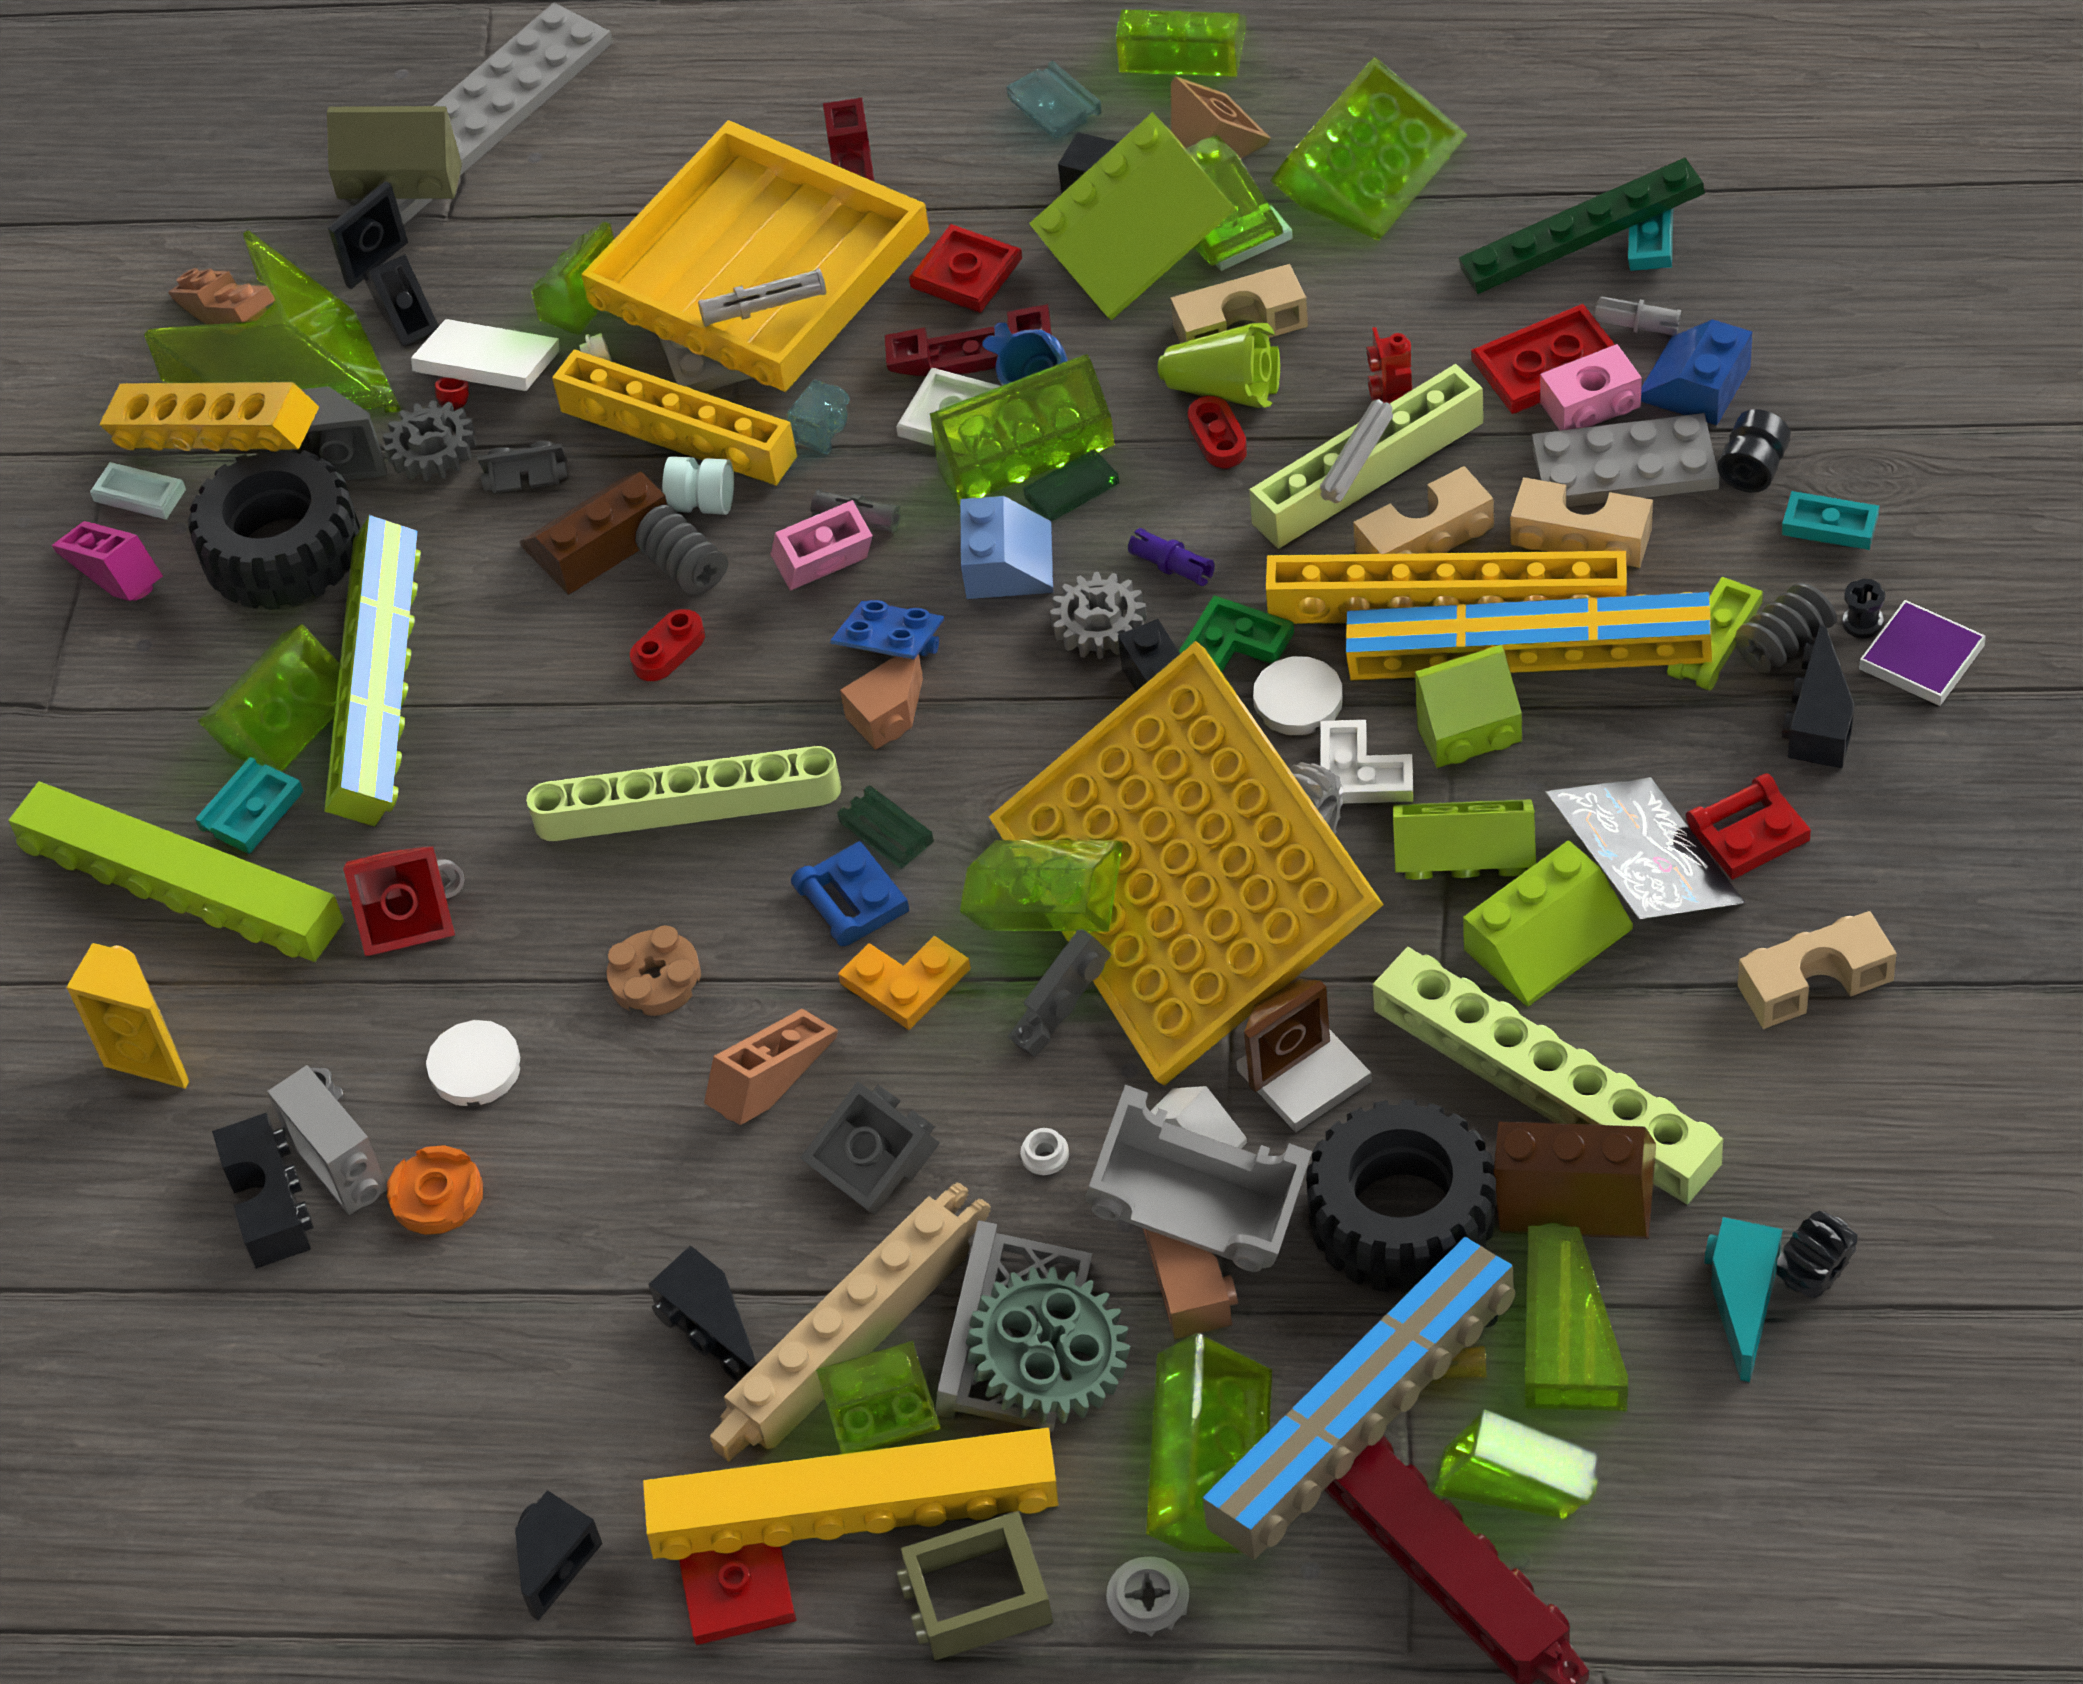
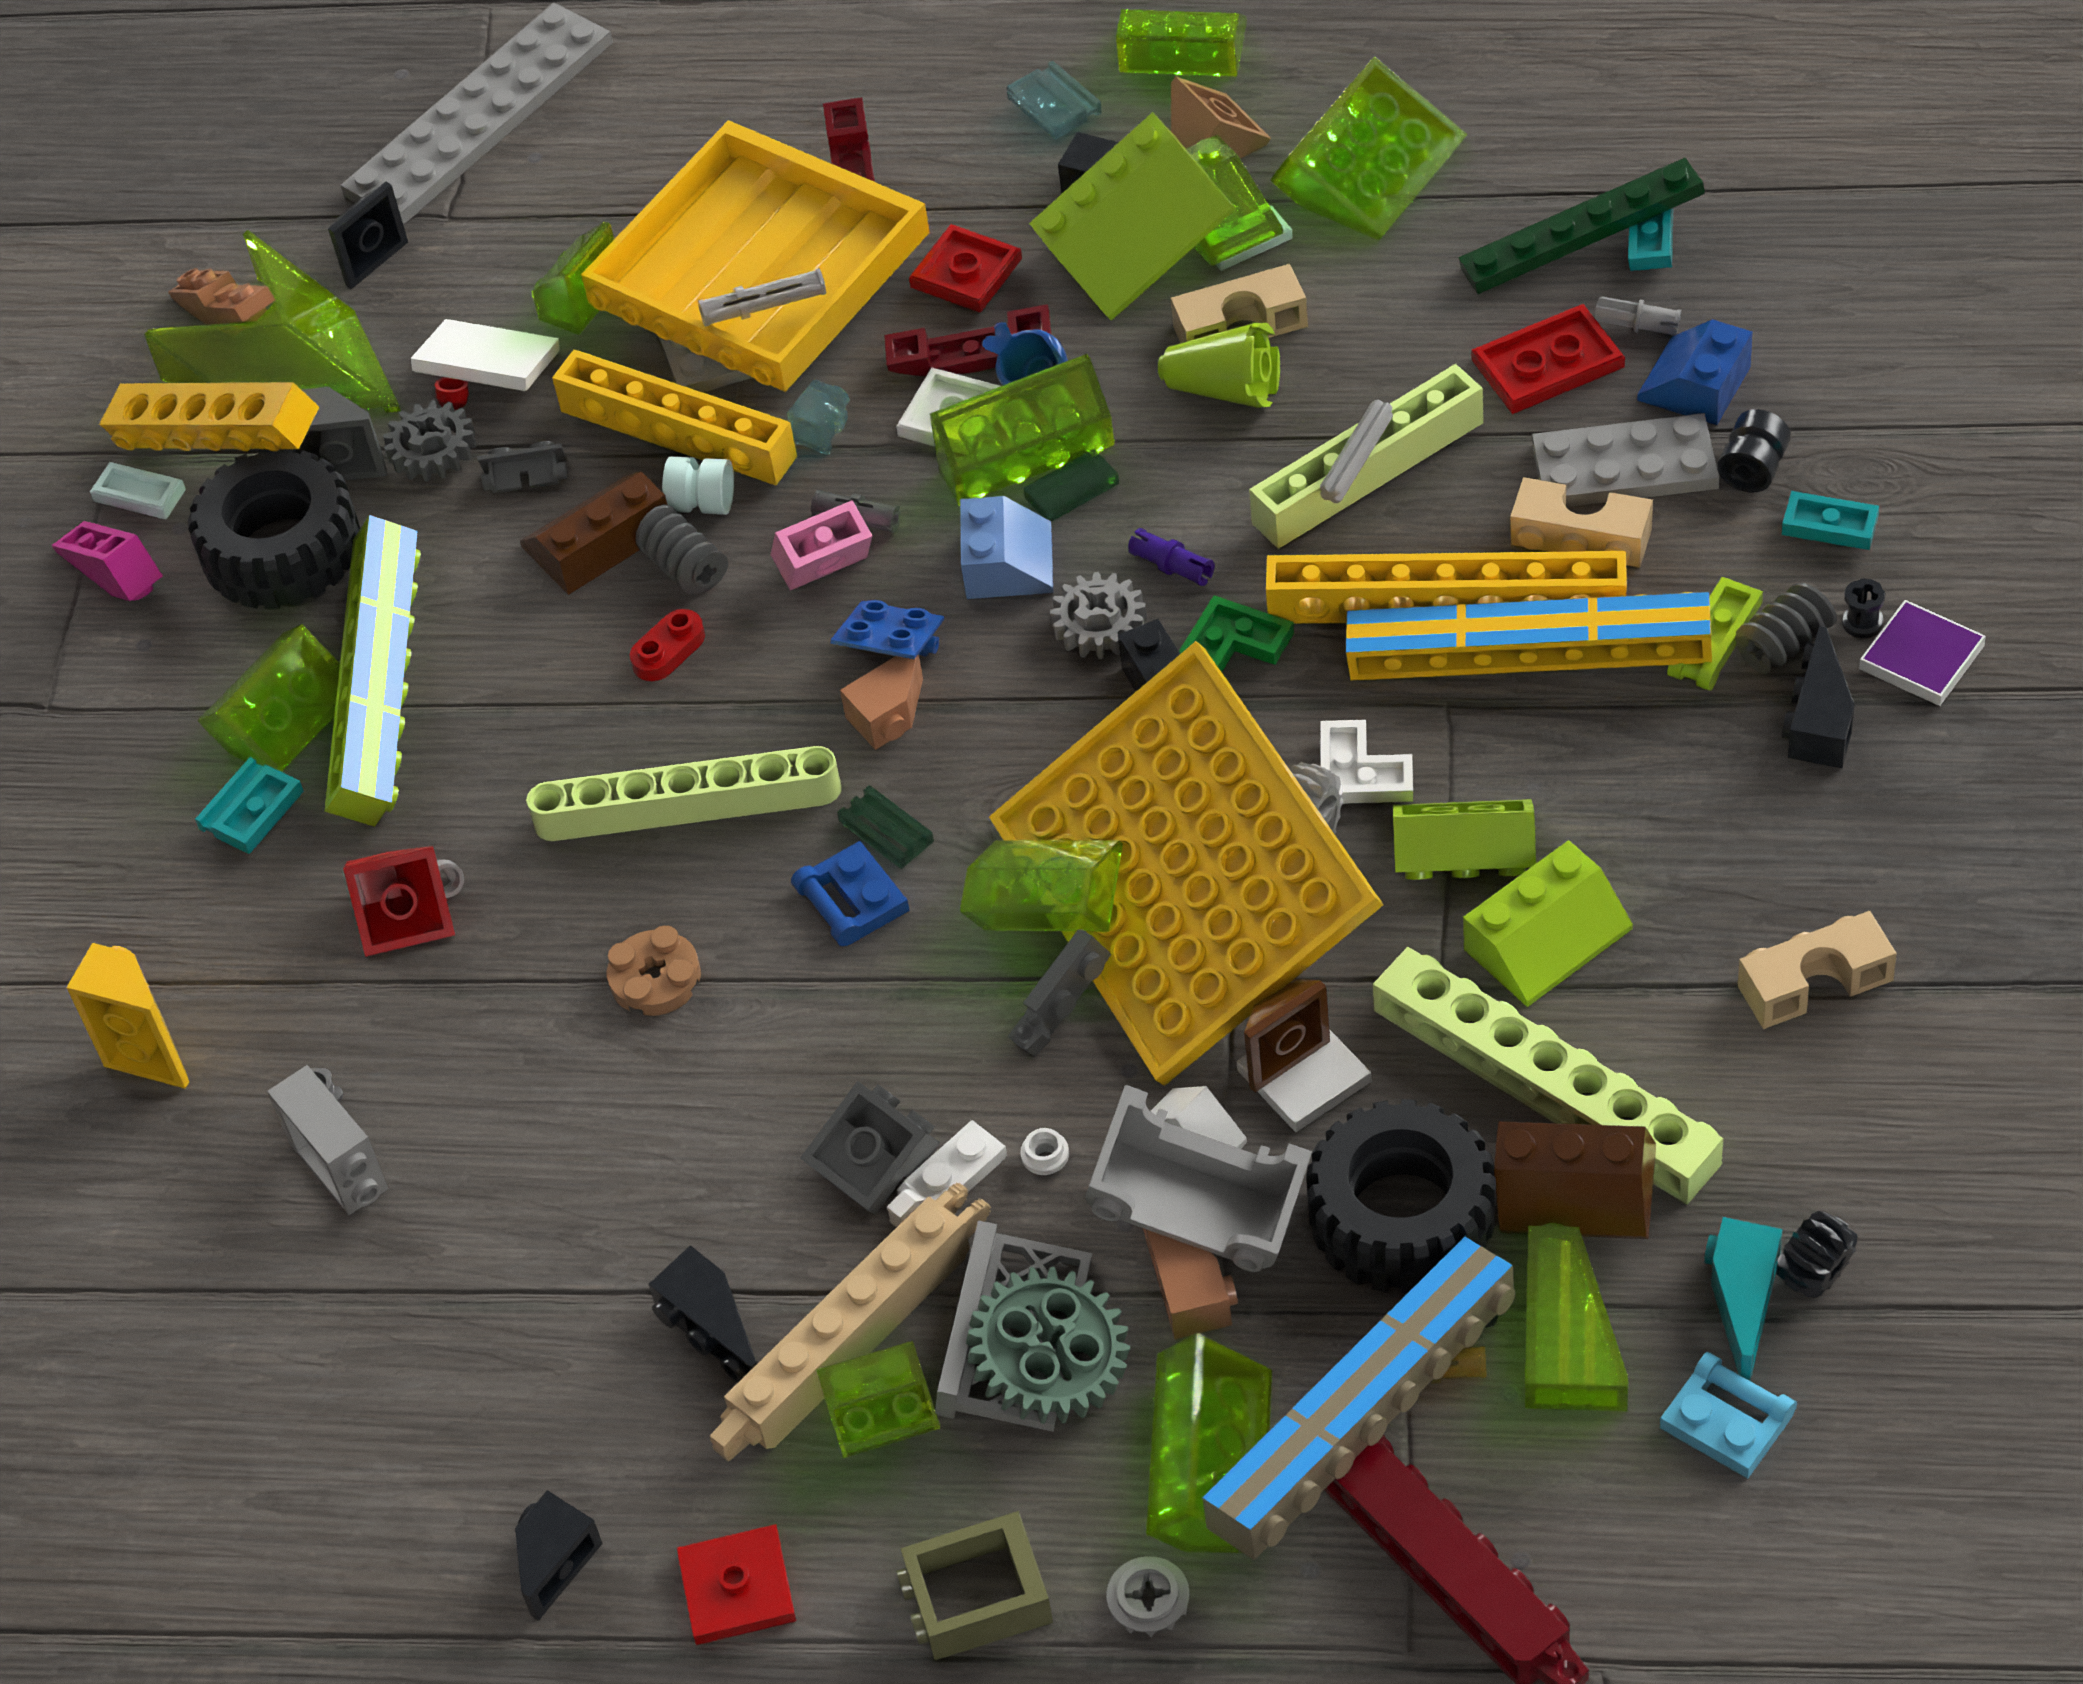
(177, 872): lime brick -> none
(272, 1220): black arch -> none
(396, 145): olive slope -> none
(401, 300): black slope -> none
(435, 1190): orange tile -> none
(473, 1062): white tile -> none
(596, 346): white plate -> none
(765, 1065): nougat slope -> none
(850, 1493): yellow brick -> none
(906, 990): light orange plate -> none
(962, 1159): none -> white hinge
(1223, 438): red plate -> none
(1297, 695): white tile -> none
(1391, 366): red hinge -> none
(1457, 512): tan arch -> none
(1467, 707): lime slope -> none
(1516, 1468): clear neon green slope -> none
(1591, 389): bright pink brick -> none
(1645, 848): sticker -> none
(1719, 1427): none -> medium azure plate
(1754, 838): red plate -> none

